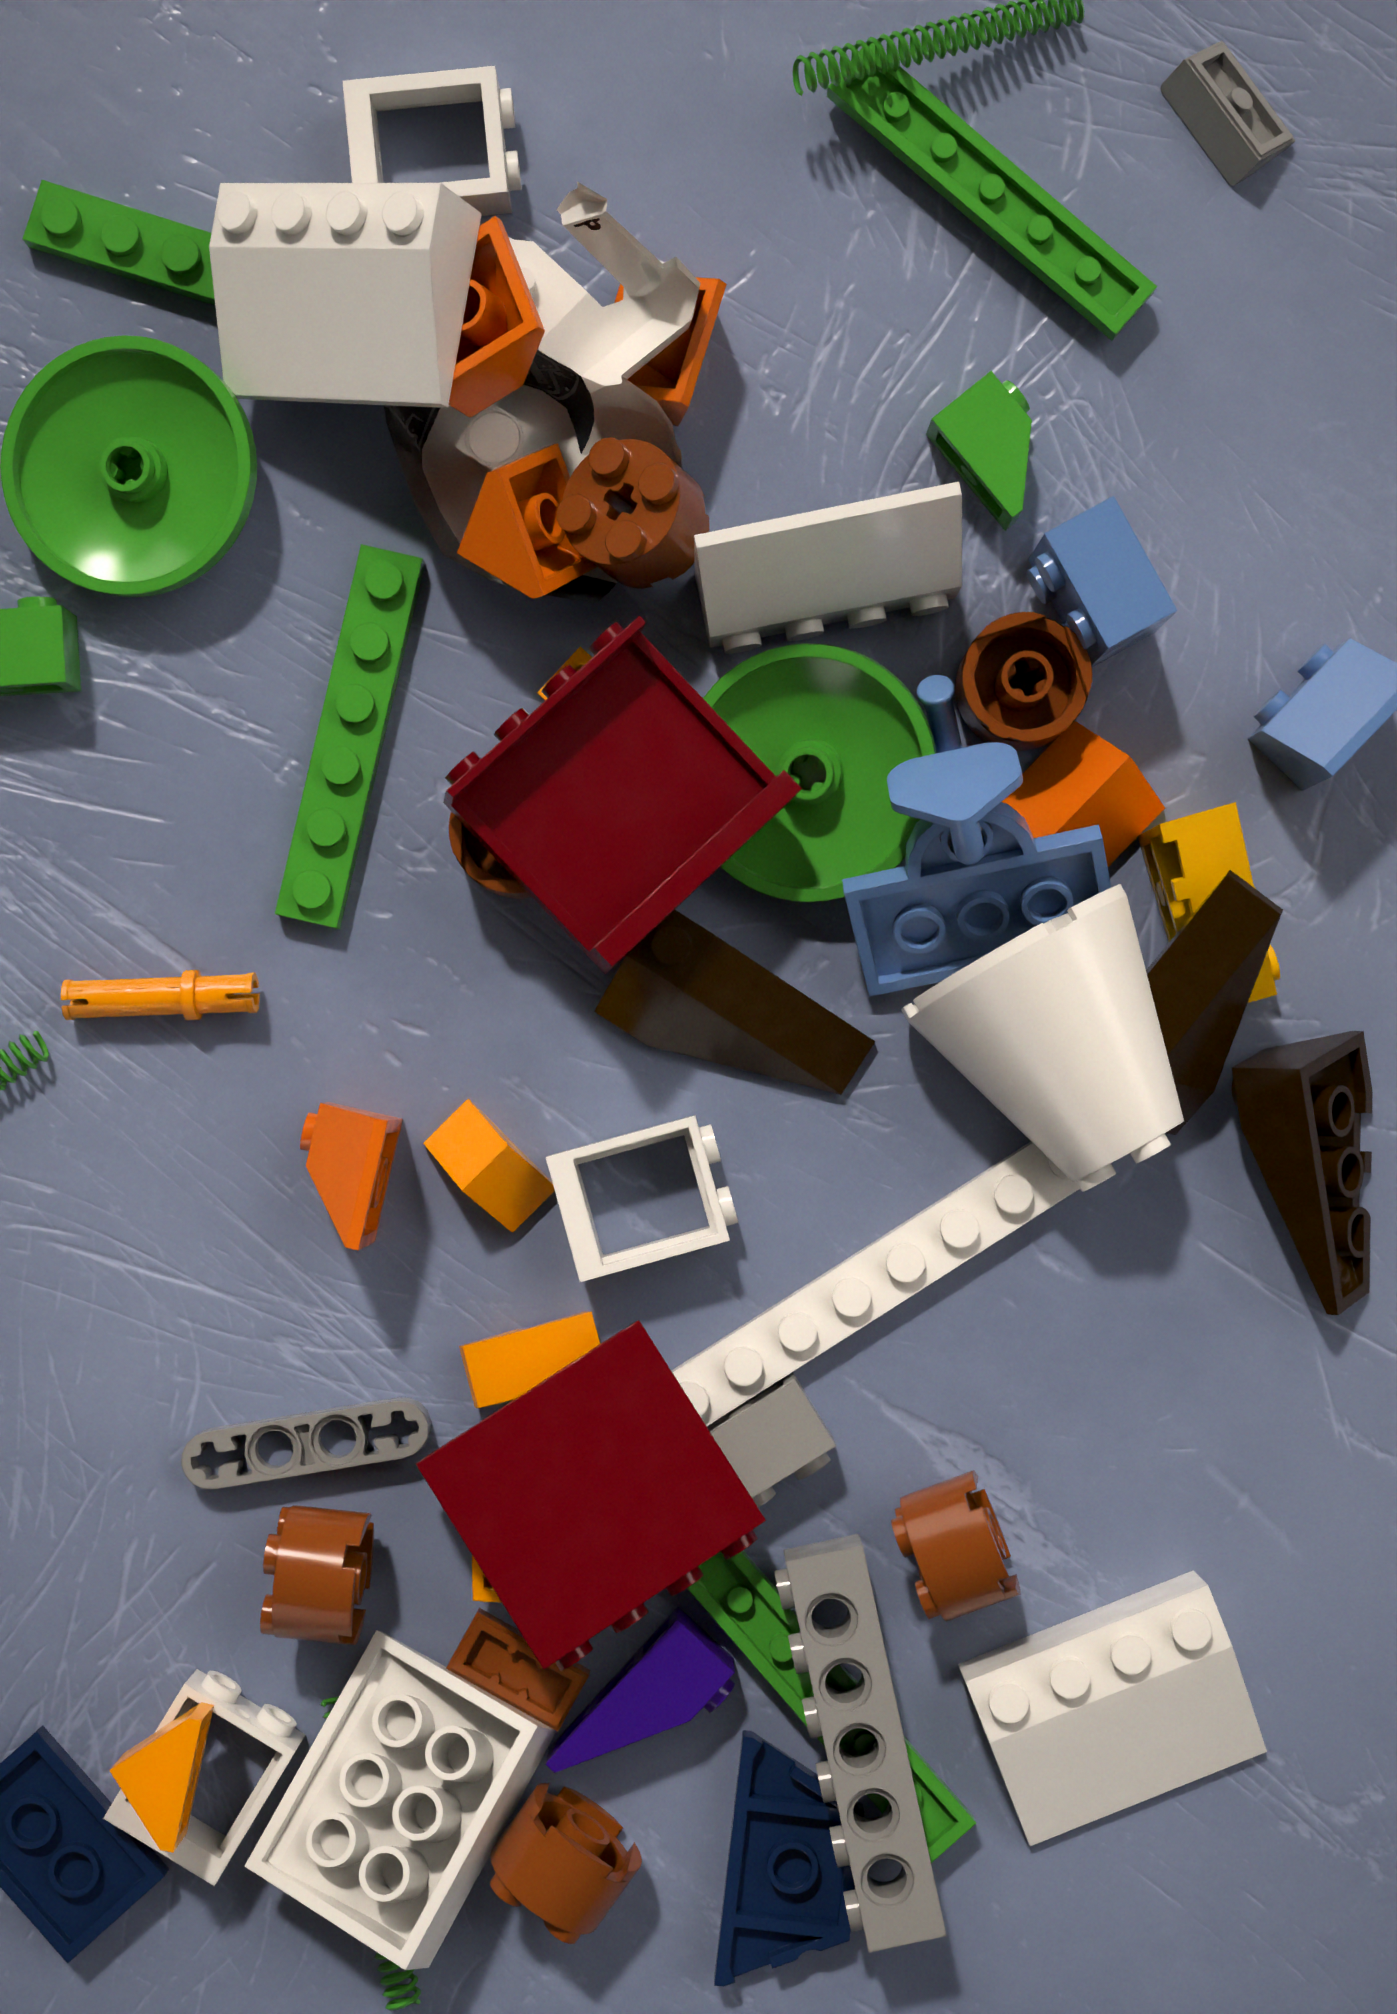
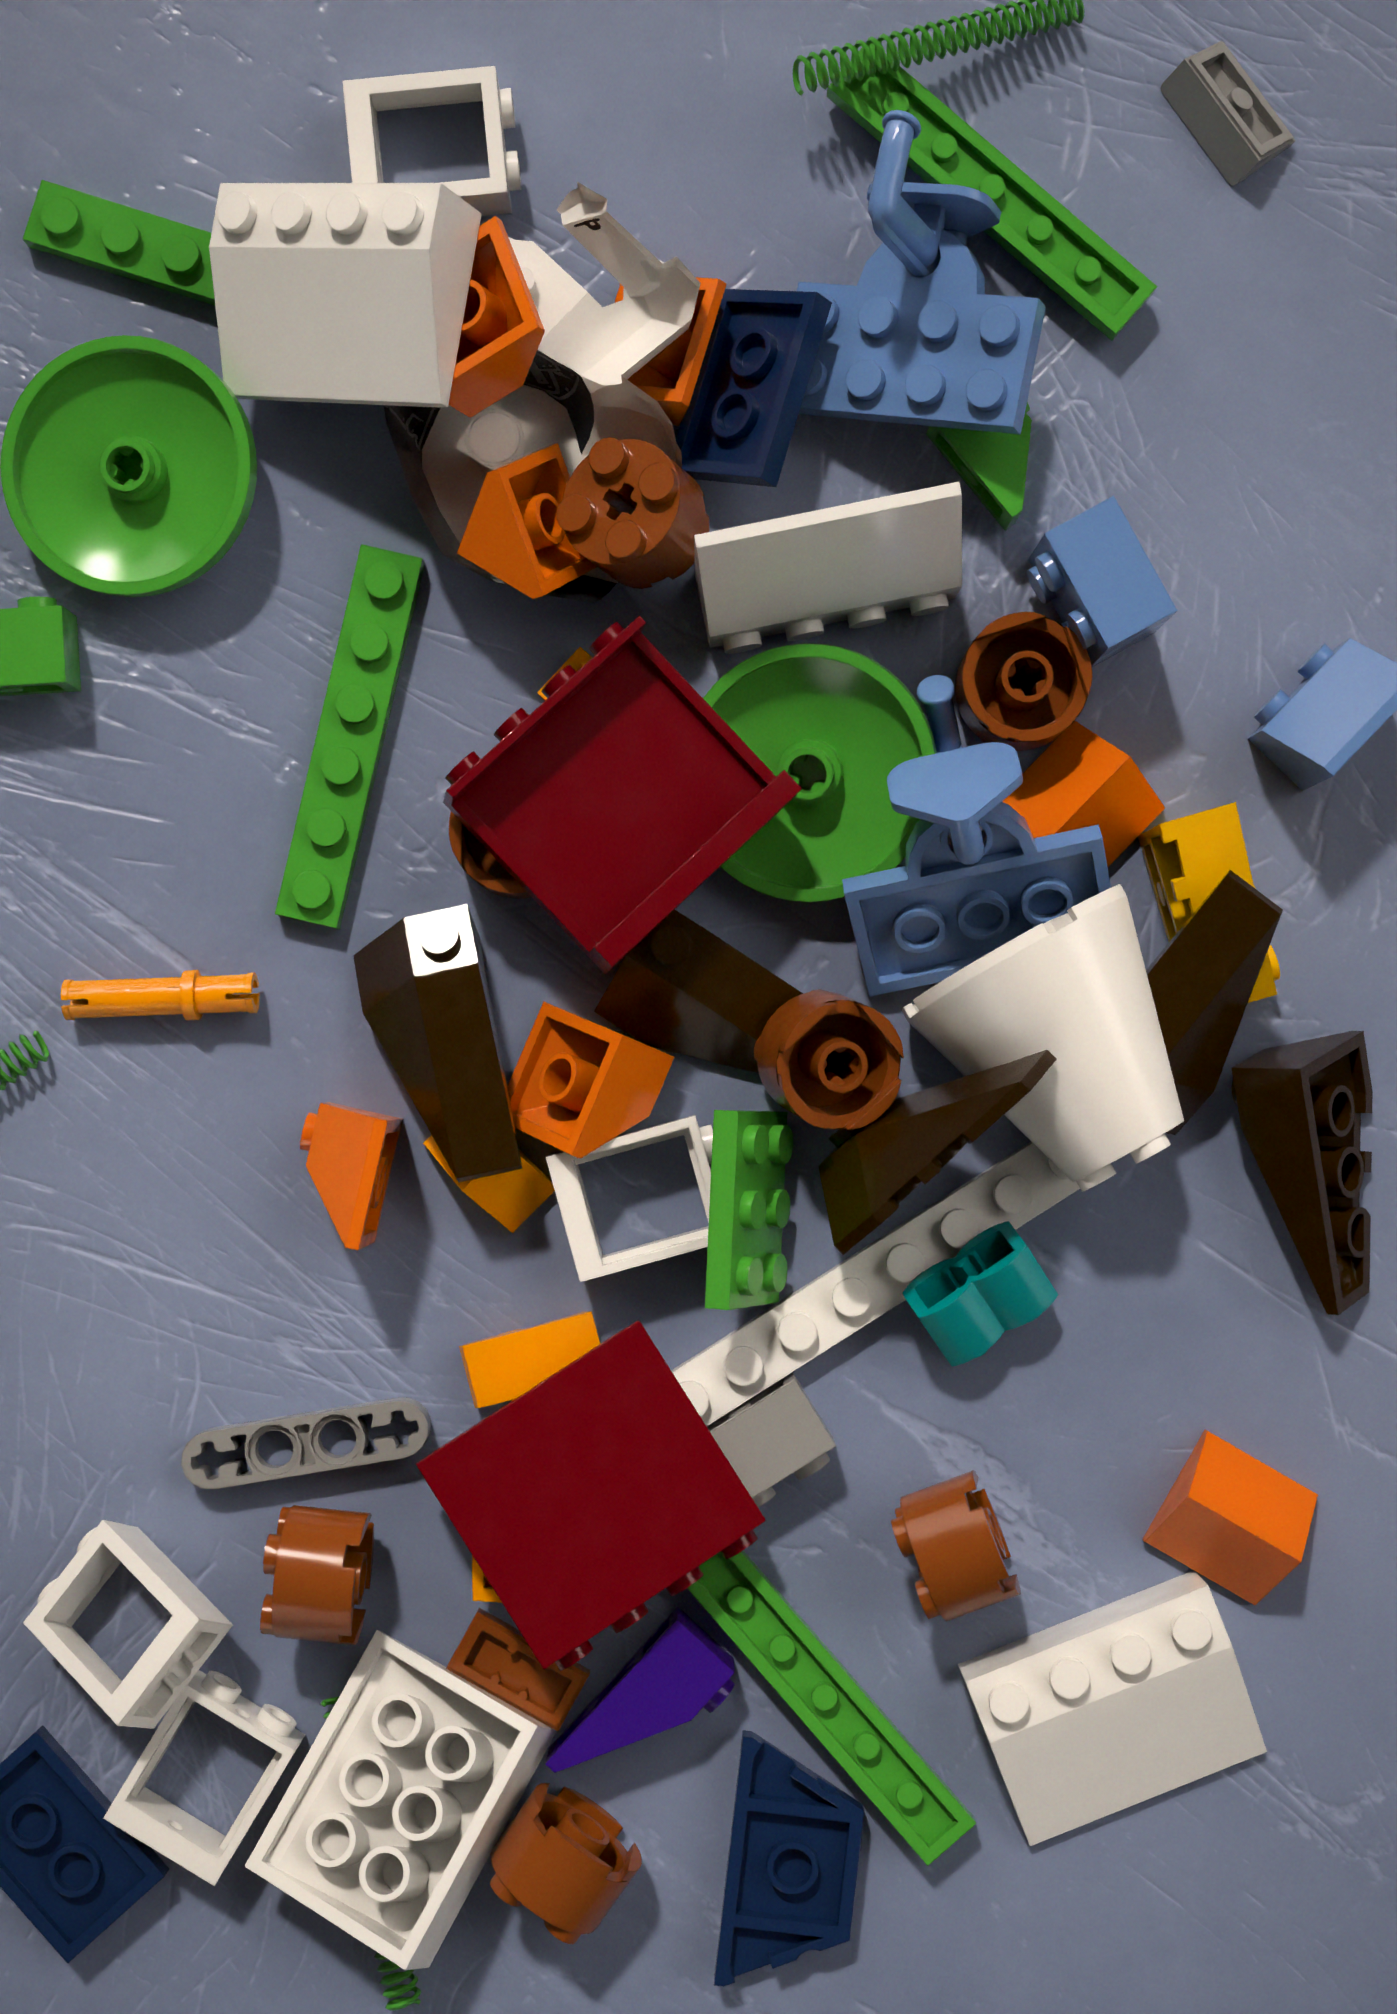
(163, 1775): light orange slope -> none
(170, 1658): none -> white window
(436, 1022): none -> dark brown wedge
(582, 1082): none -> orange slope
(747, 1208): none -> bright green plate
(751, 385): none -> dark blue plate
(860, 1044): none -> dark orange brick
(908, 1905): light grey brick -> none
(913, 1142): none -> dark brown wedge
(918, 329): none -> medium blue plate
(980, 1293): none -> teal brick
(1234, 1519): none -> orange slope

